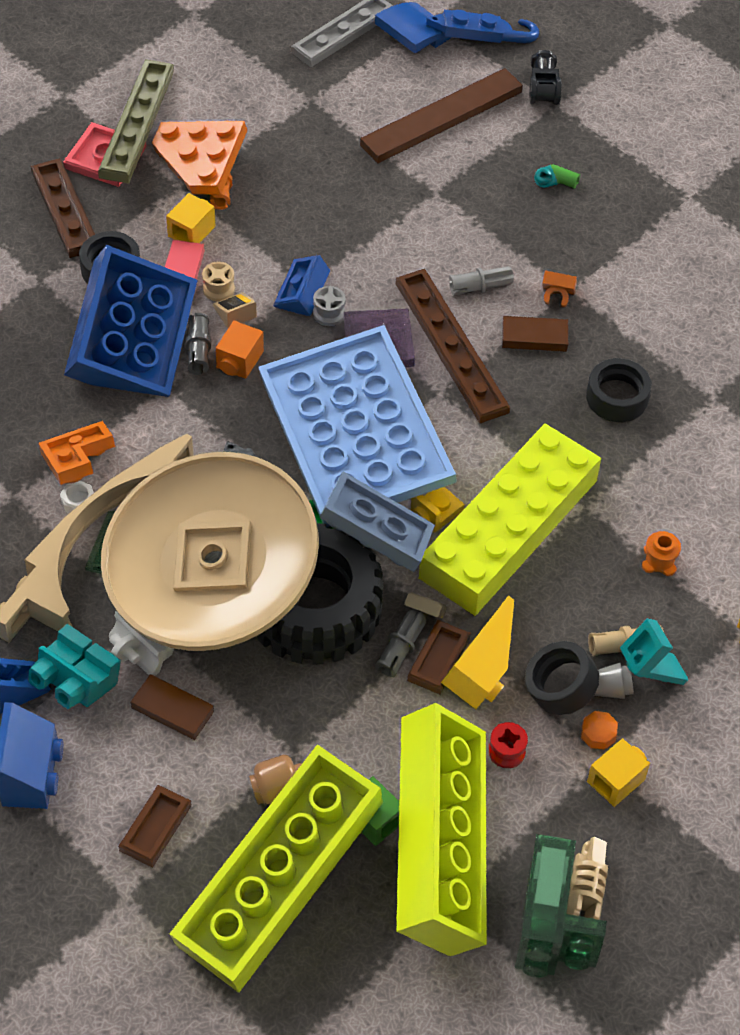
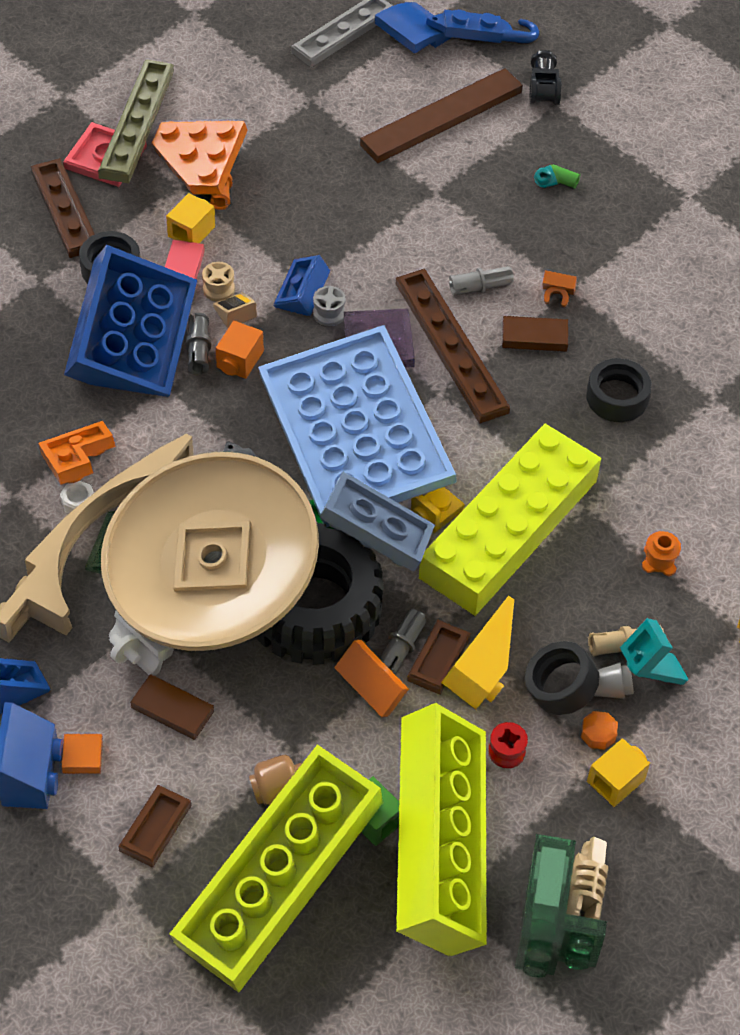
(76, 668): teal hips -> none
(82, 753): none -> orange tile
(371, 678): none -> orange tile
(425, 605): dark tan tile -> none

